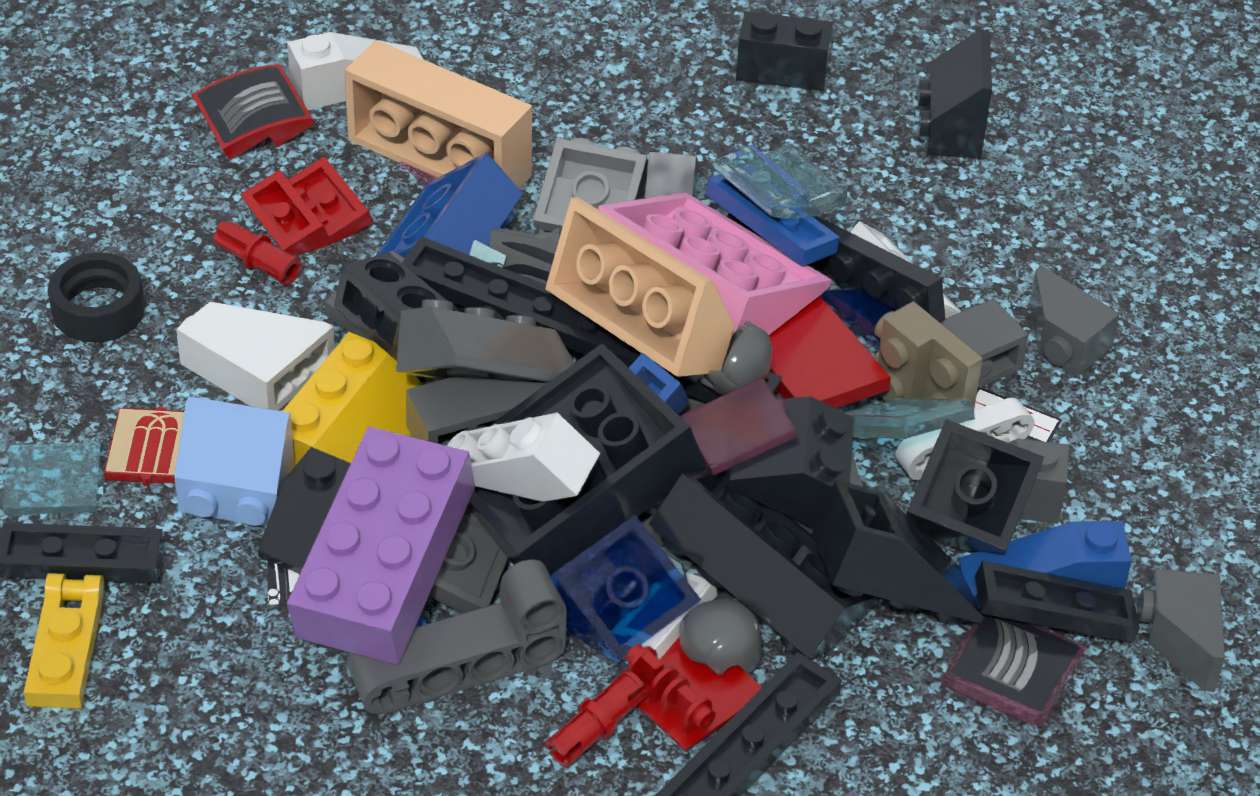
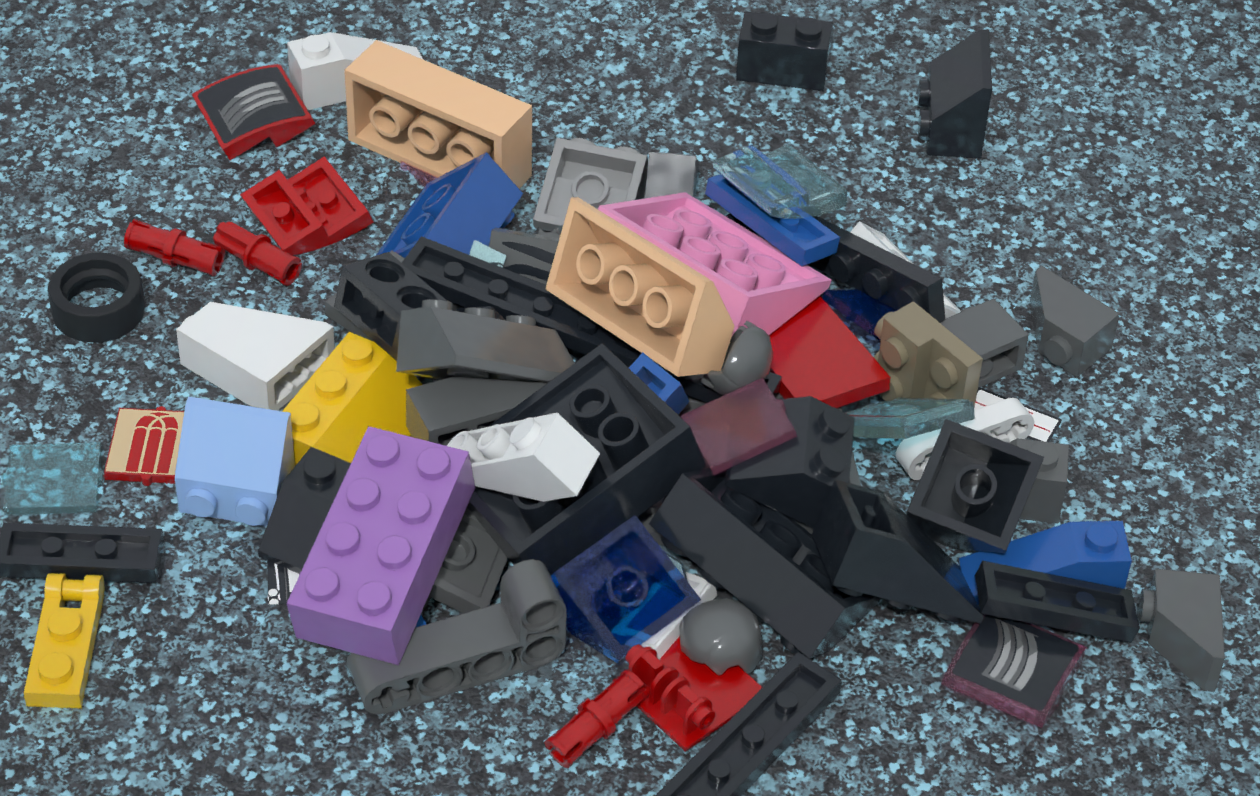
(174, 247): none -> red pin

